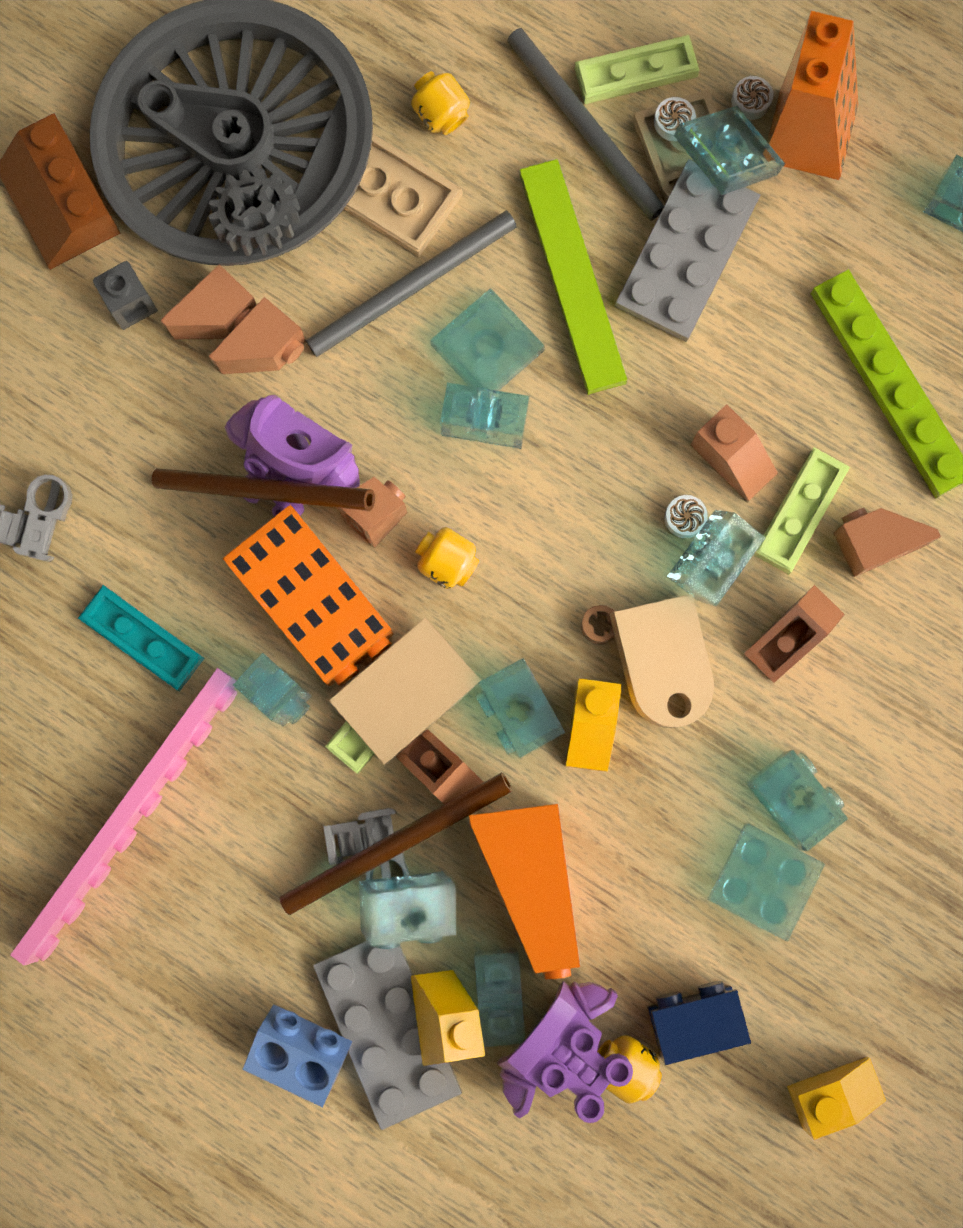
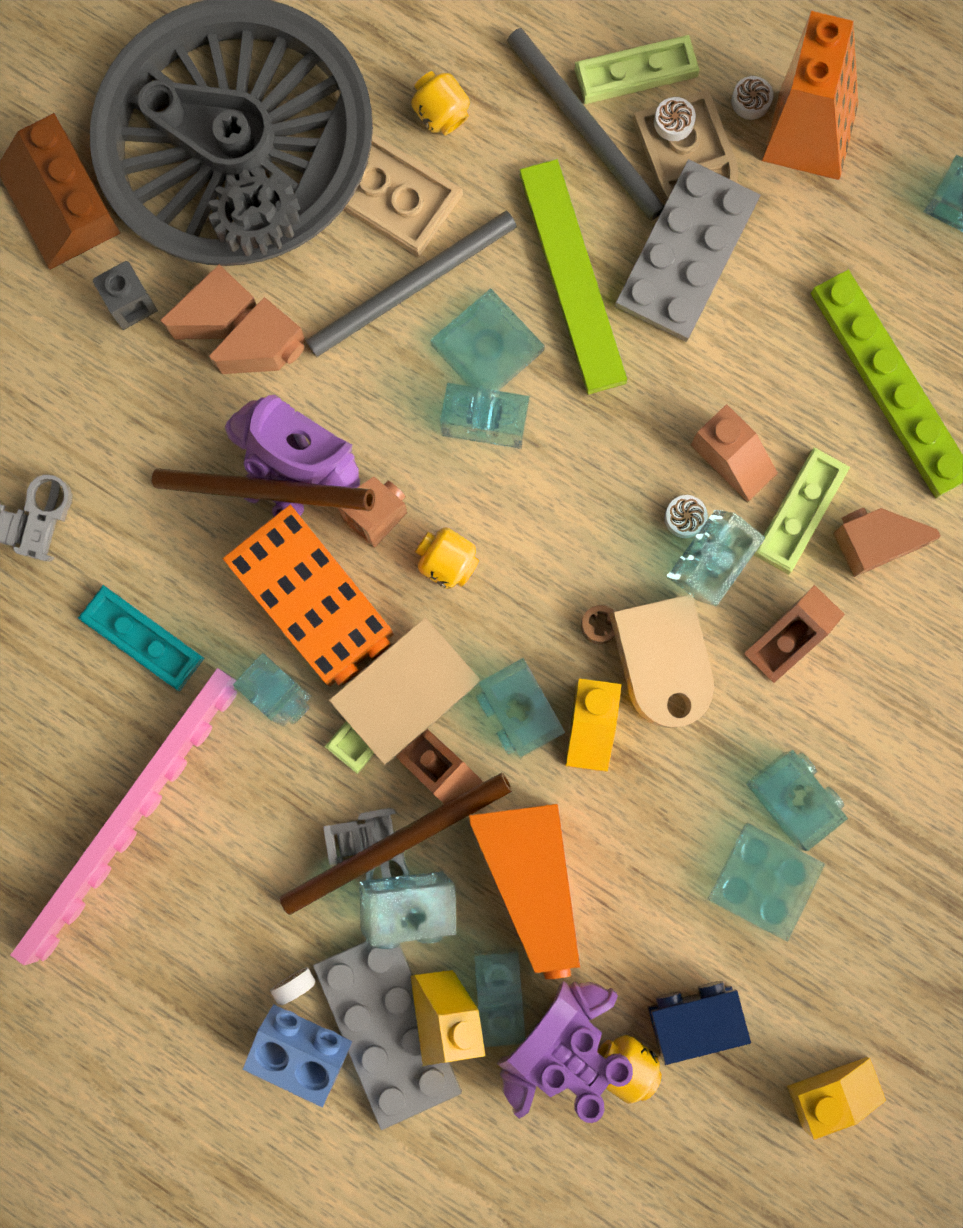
(293, 986): none -> white tile
(729, 149): clear light blue plate -> none

